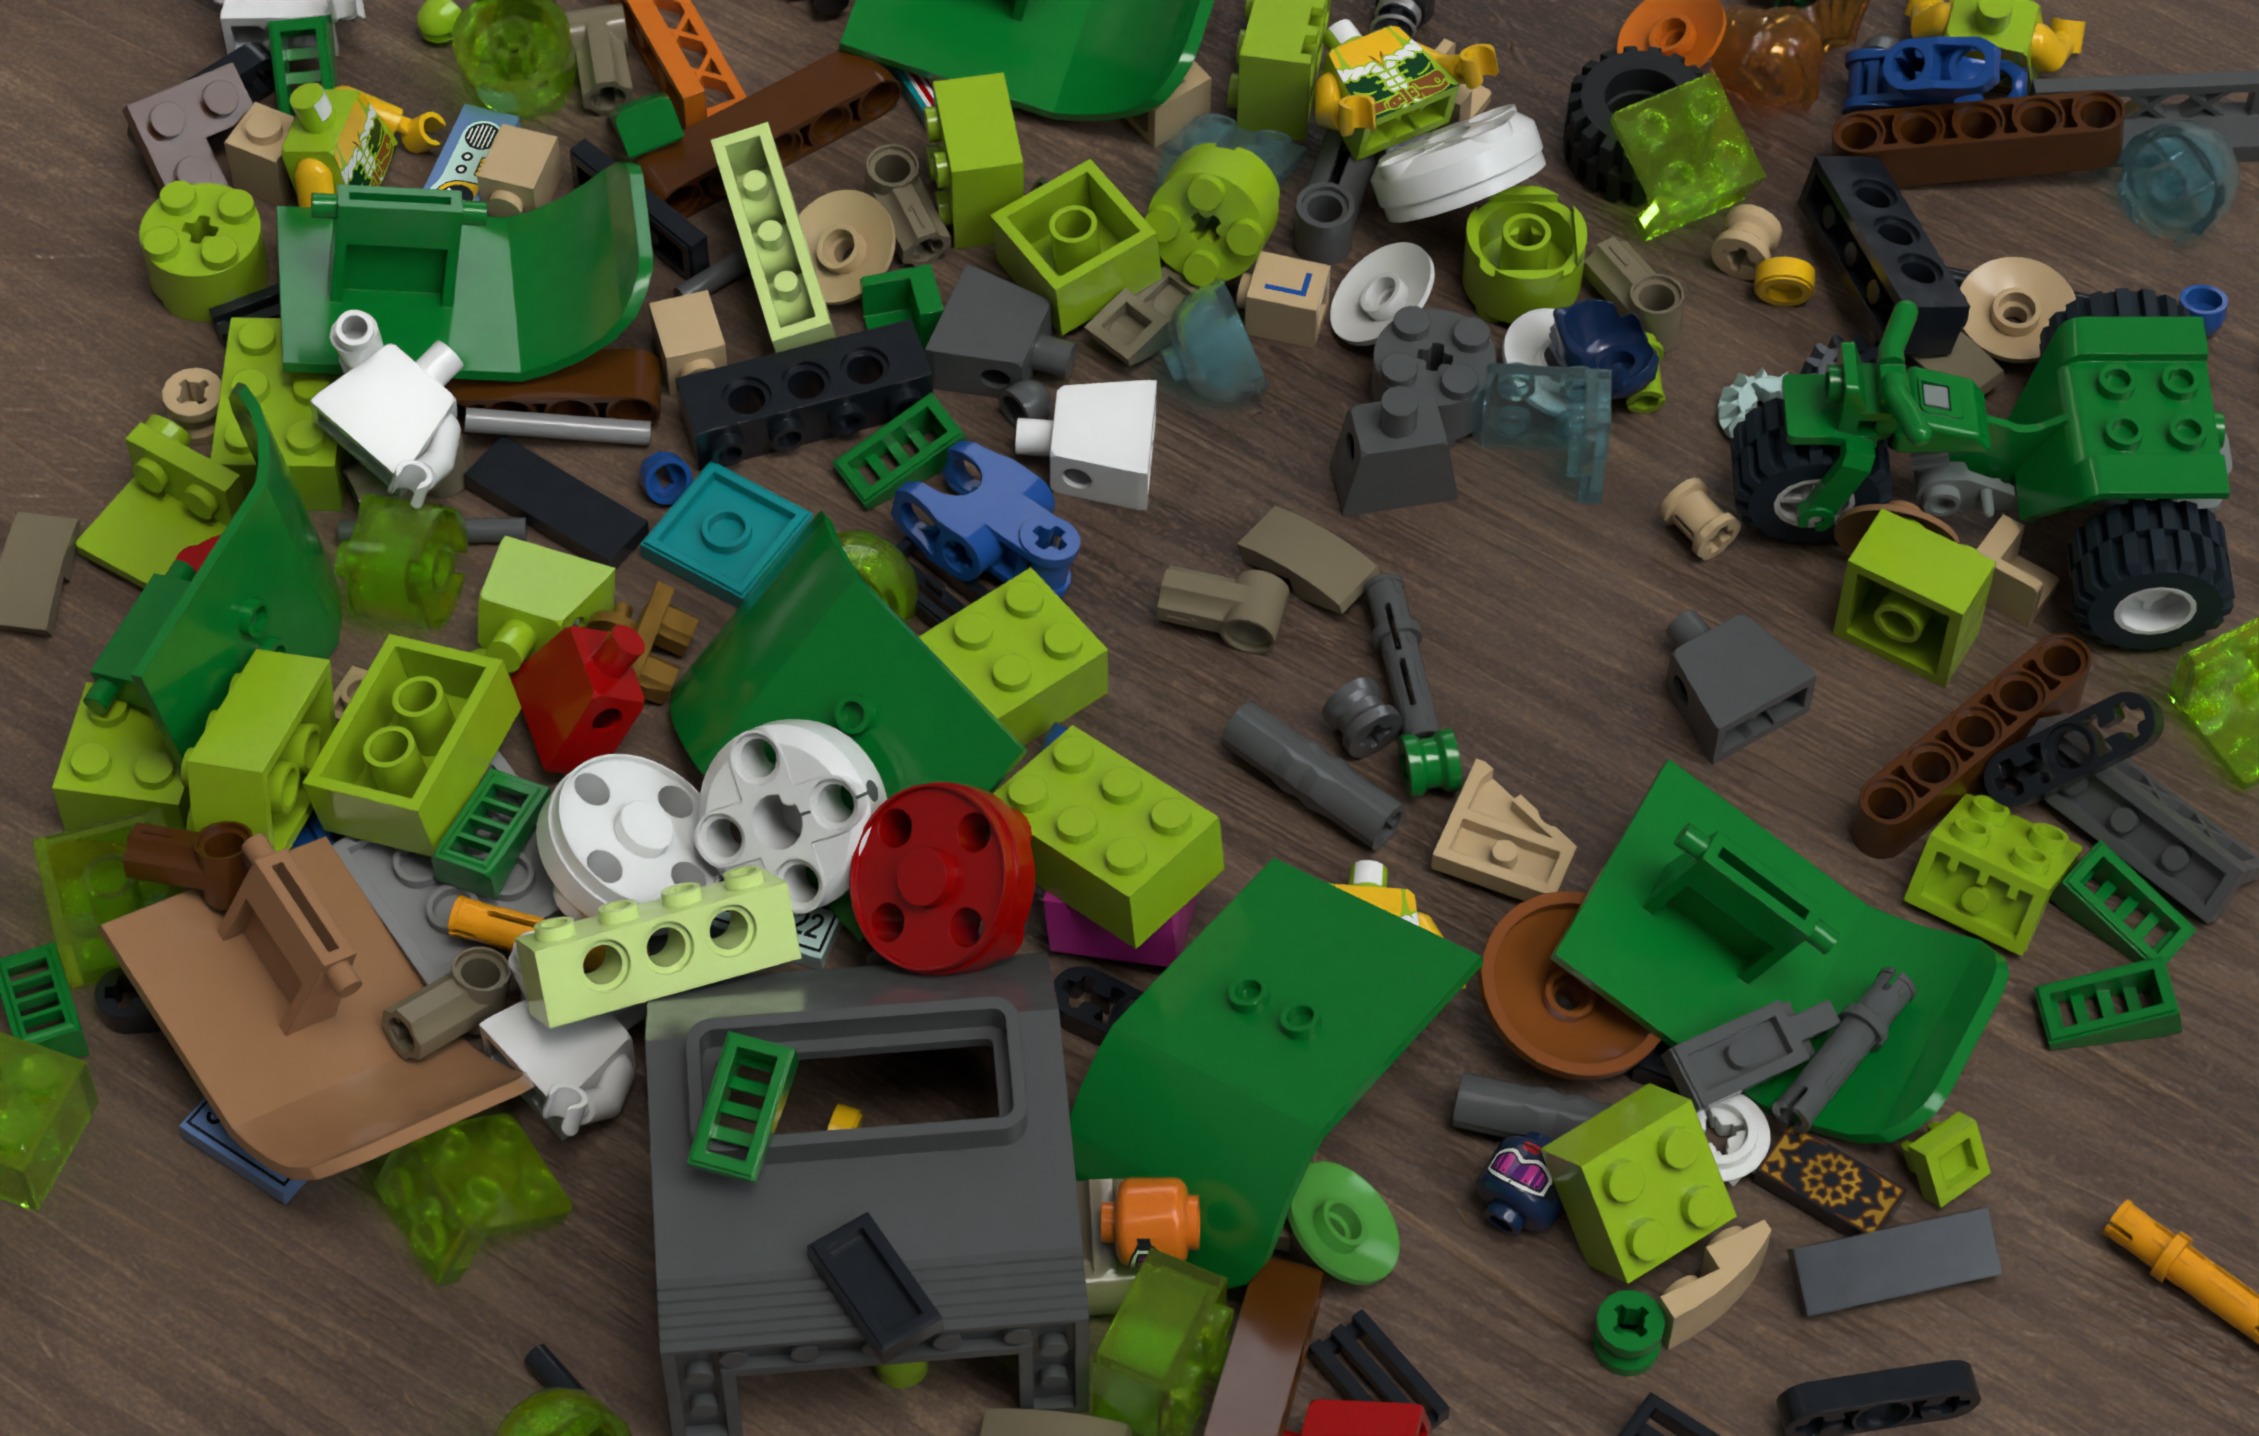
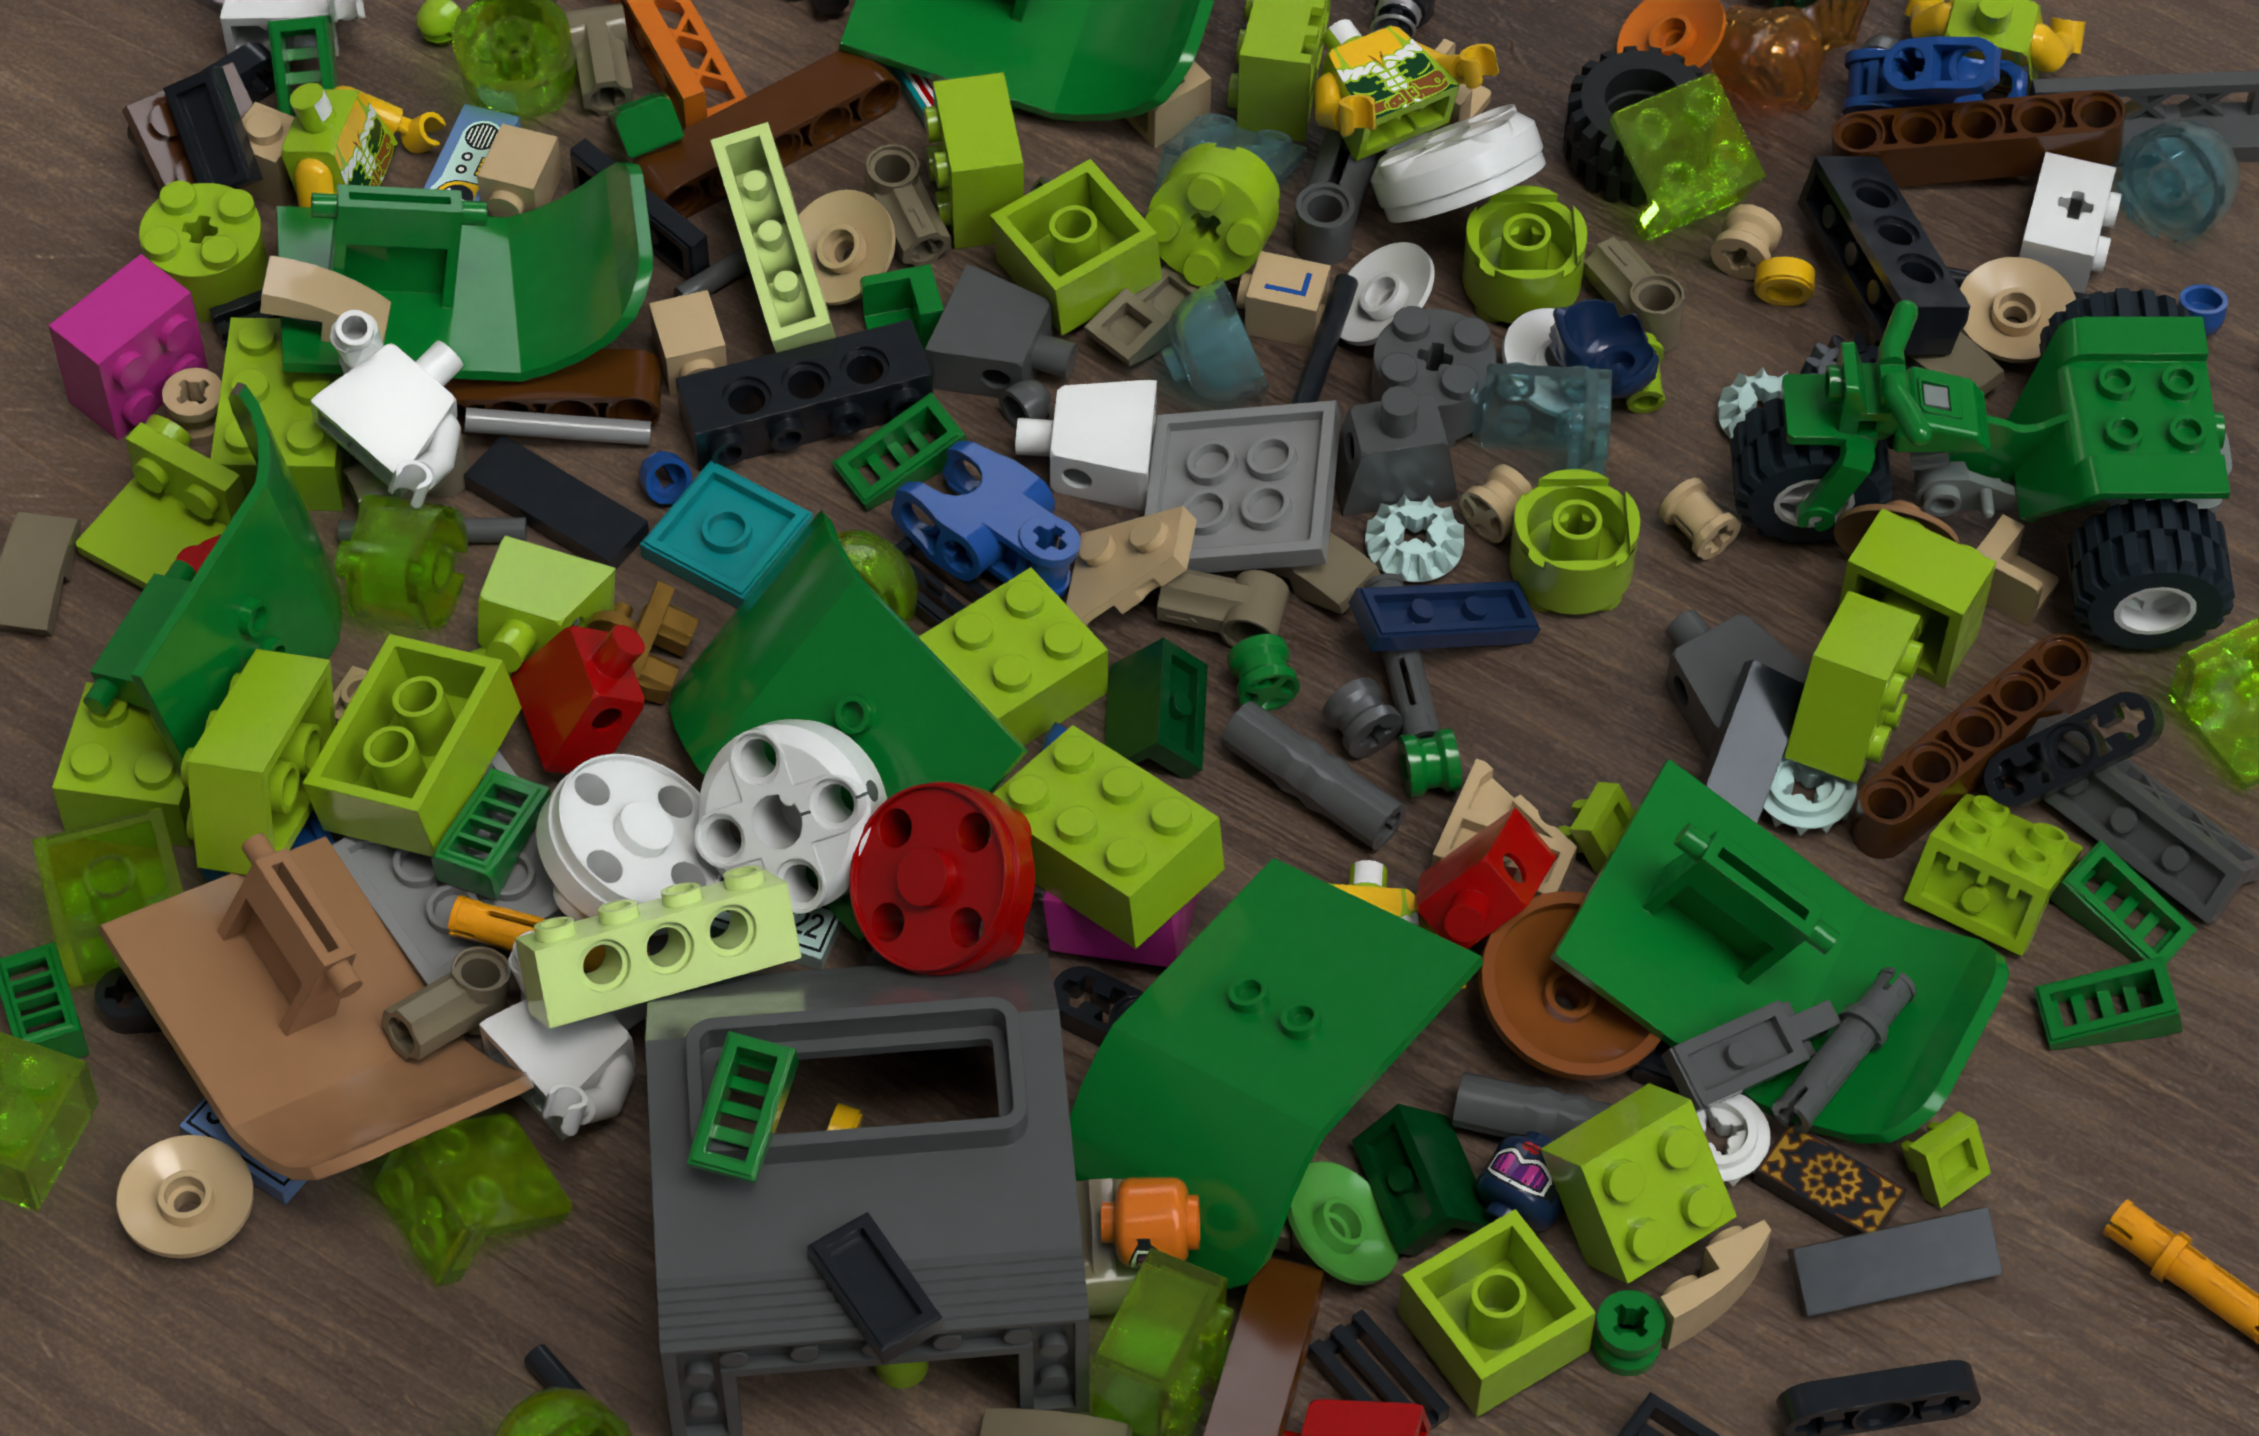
(126, 344): none -> dark pink brick
(179, 1173): none -> tan dish
(191, 859): reddish brown piece -> none
(212, 130): none -> black tile
(318, 294): none -> tan slope
(1128, 561): none -> tan wing
(1158, 707): none -> dark green panel
(1252, 482): none -> light grey plate
(1263, 671): none -> green wheel
(1326, 339): none -> black bar
(1415, 559): none -> light aqua gear
(1419, 1177): none -> dark green panel
(1444, 615): none -> dark blue tile
(1472, 890): none -> red torso
(1492, 506): none -> tan wheel
(1496, 1312): none -> lime brick
(1574, 543): none -> lime brick
(1599, 822): none -> lime tile
(1752, 737): none -> tile
(1831, 800): none -> light aqua gear
(1855, 687): none -> lime brick
(2068, 215): none -> white brick

